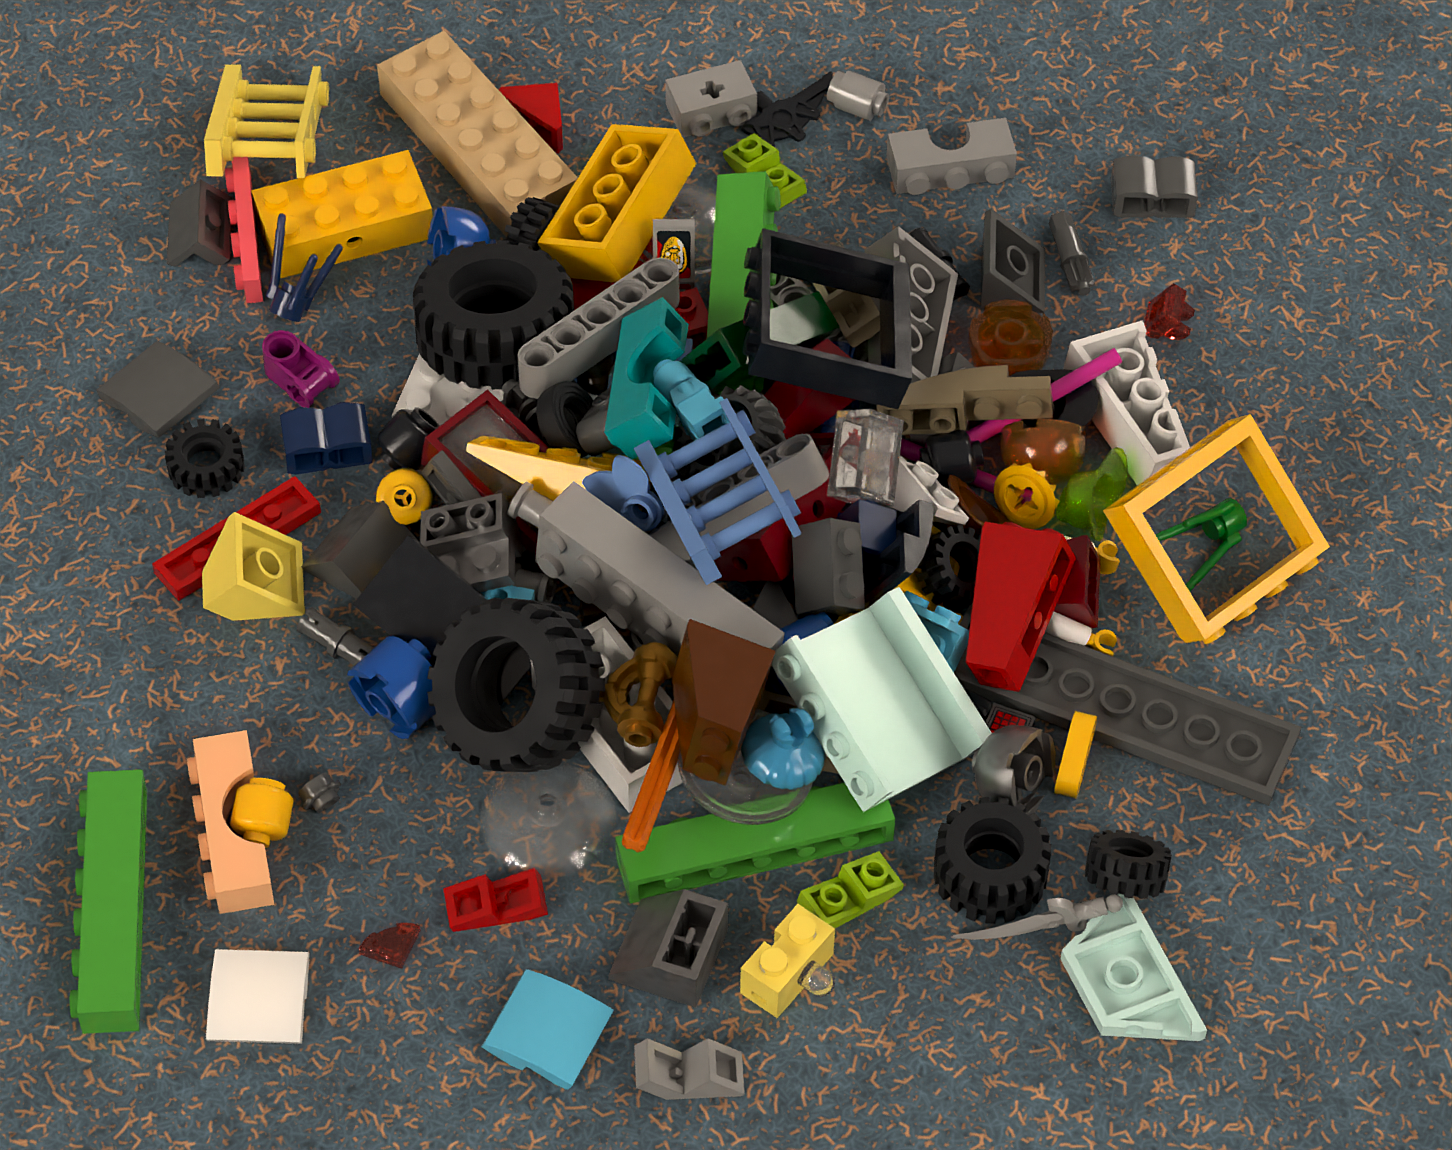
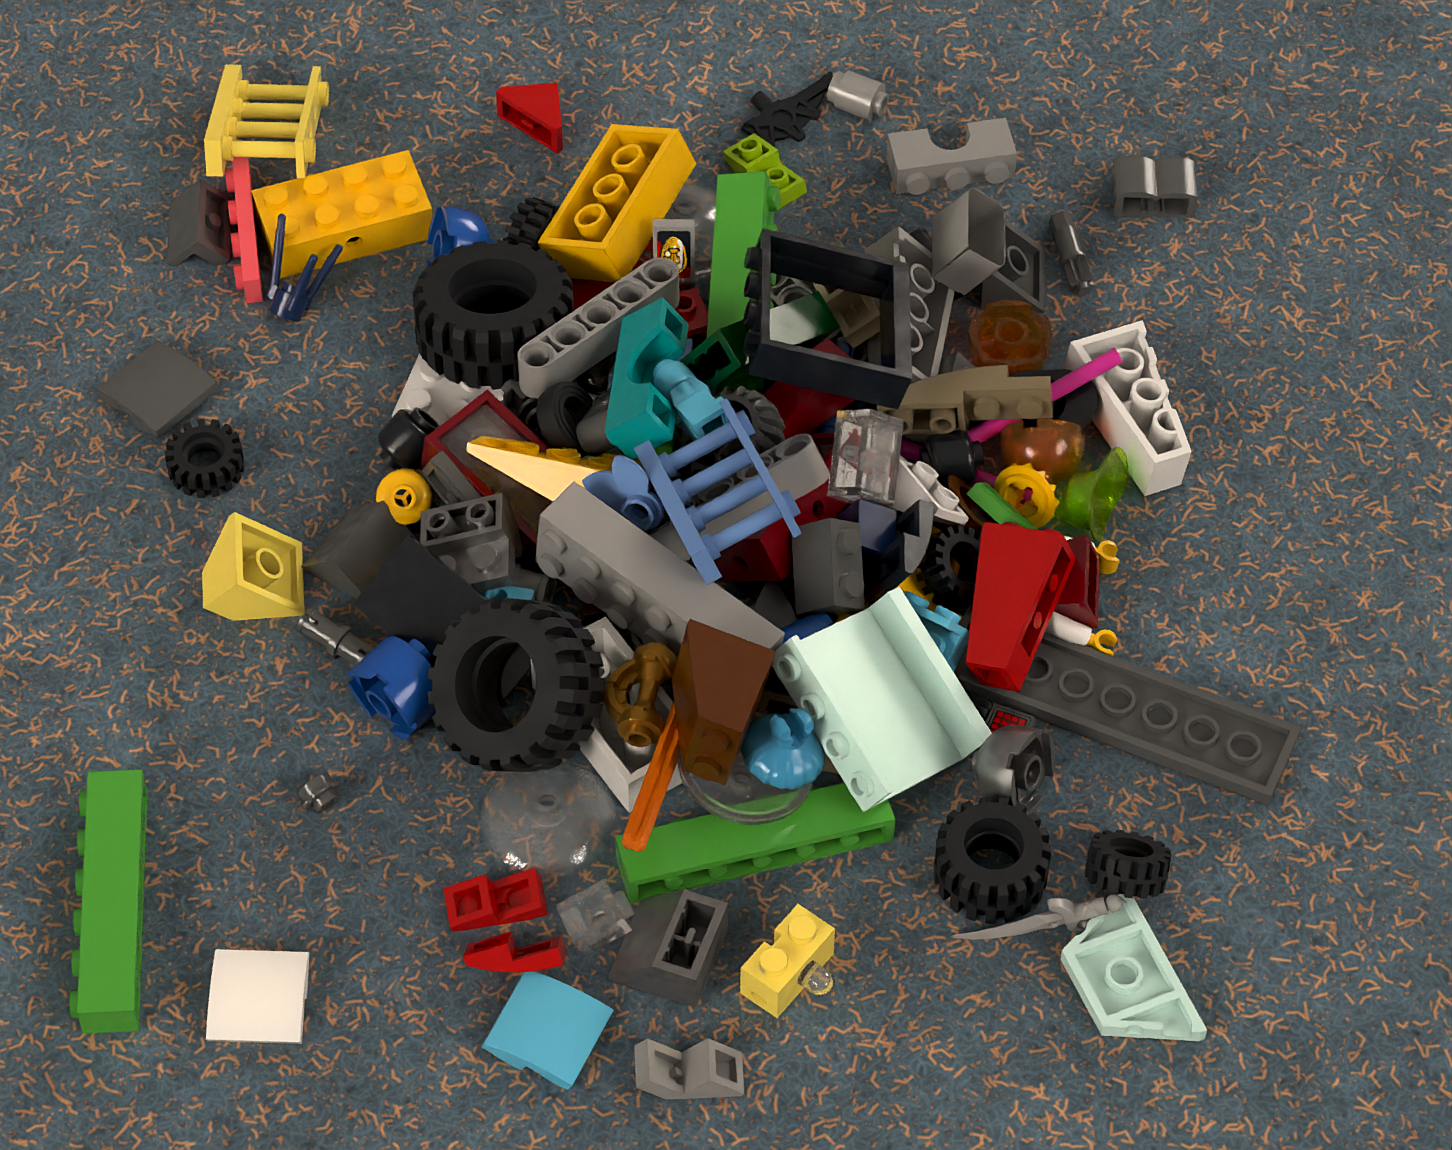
(238, 866): light nougat arch -> none
(262, 811): yellow head -> none
(279, 509): red plate -> none
(297, 367): magenta piece -> none
(326, 438): dark blue brick -> none
(391, 945): clear red tile -> none
(472, 128): tan brick -> none
(502, 955): none -> red slope
(528, 504): light grey bush -> none
(595, 917): none -> clear brick
(711, 99): light grey brick -> none
(853, 892): lime slope -> none
(969, 238): none -> light grey piece
(997, 506): none -> bright green tile
(1075, 754): yellow beam -> none
(1157, 567): yellow window -> none
(1167, 312): clear red tile -> none
(1218, 522): green plant -> none

